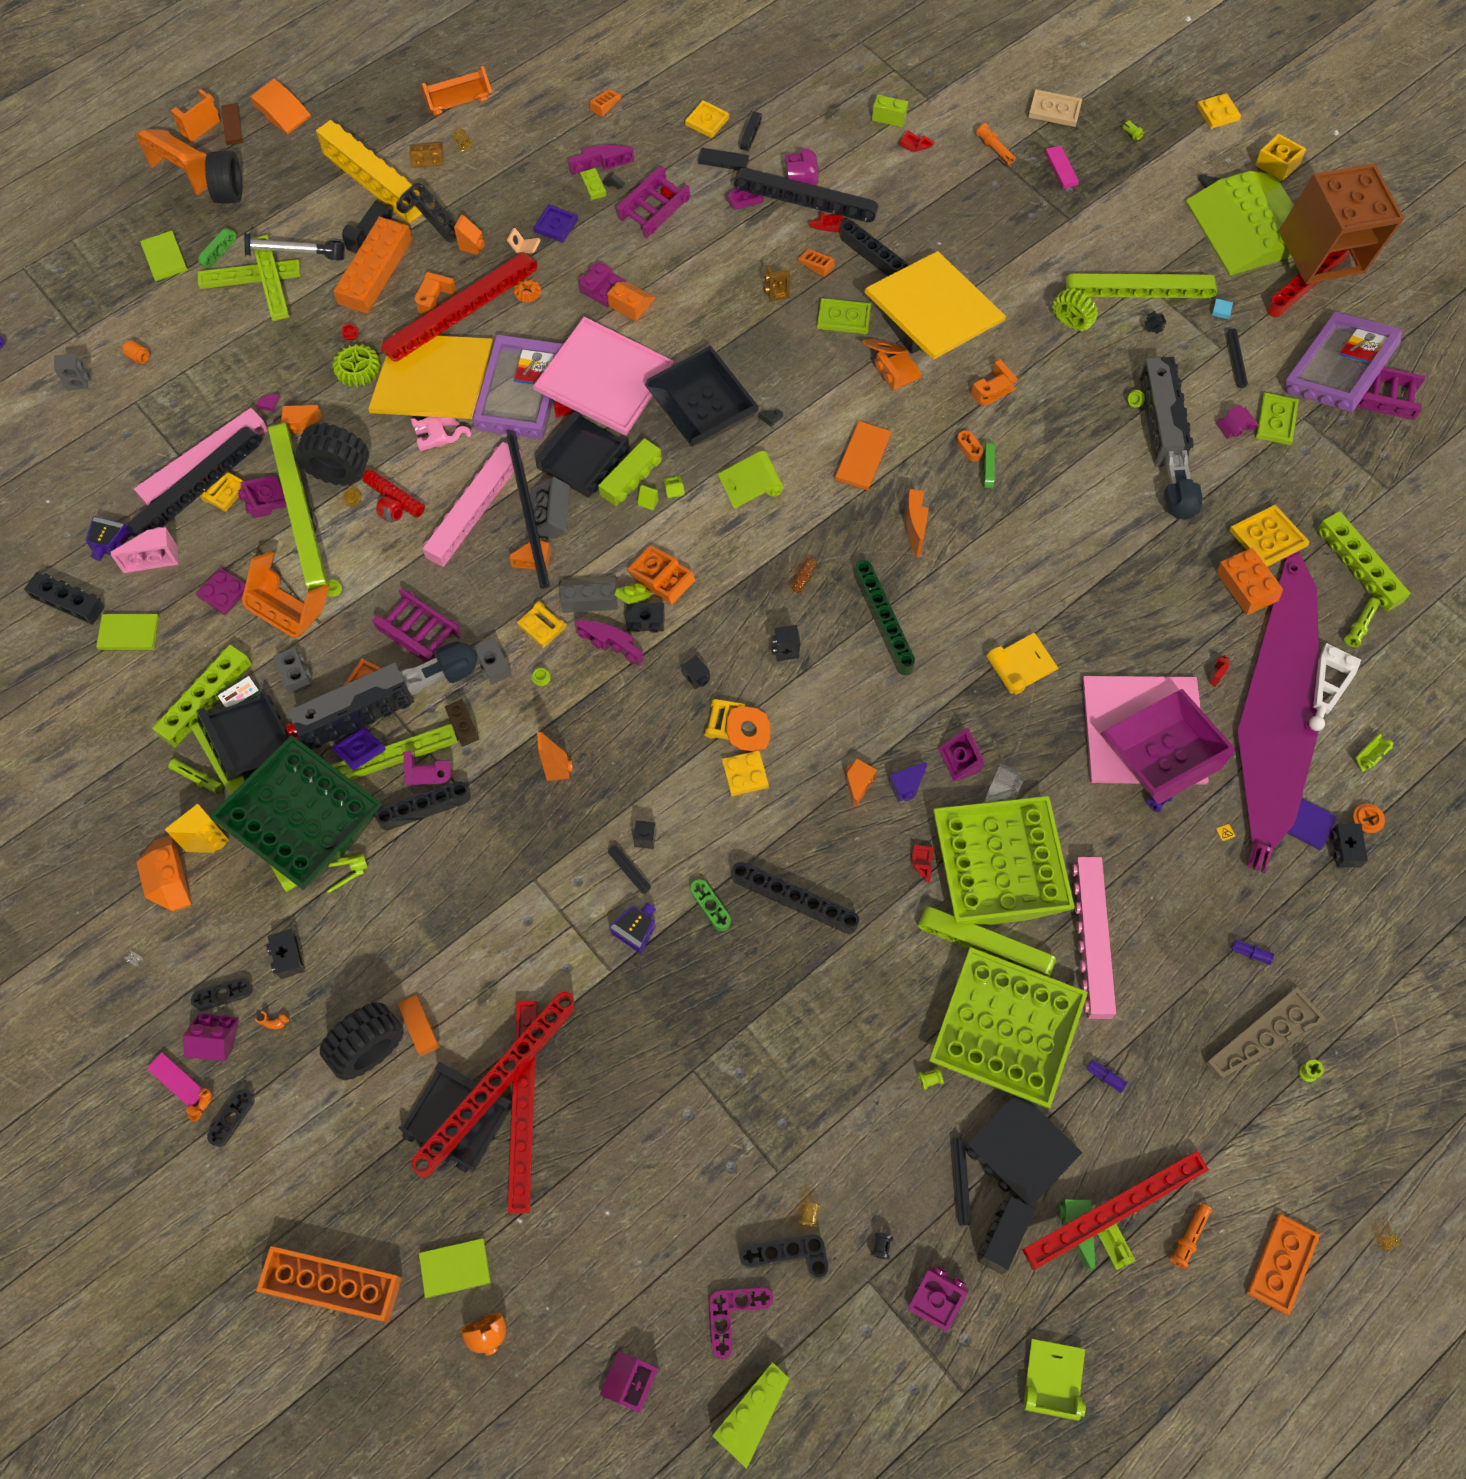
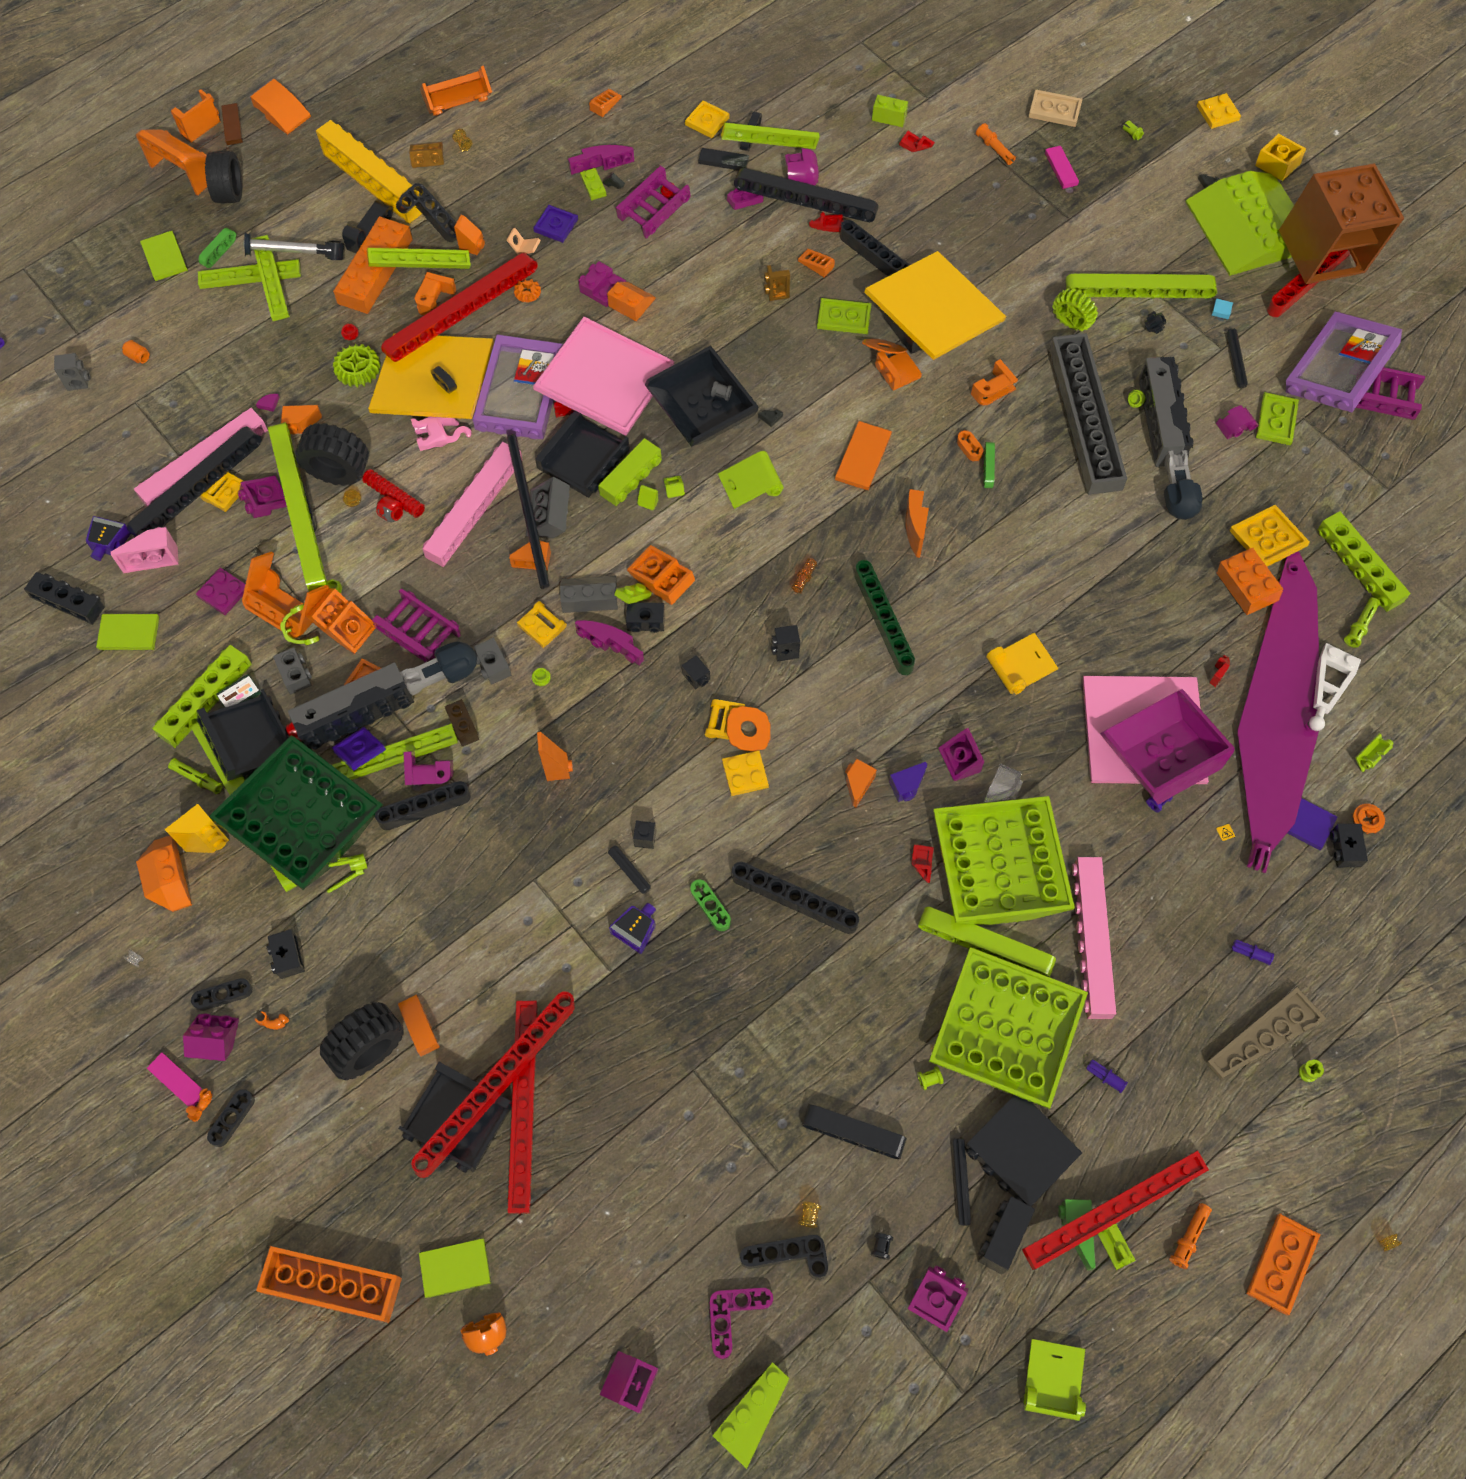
(295, 609): none -> lime piece
(341, 620): none -> orange slope
(418, 258): none -> lime plate
(443, 379): none -> black beam
(721, 390): none -> dark grey bush
(770, 136): none -> lime plate
(854, 1131): none -> black beam
(1087, 414): none -> dark grey brick

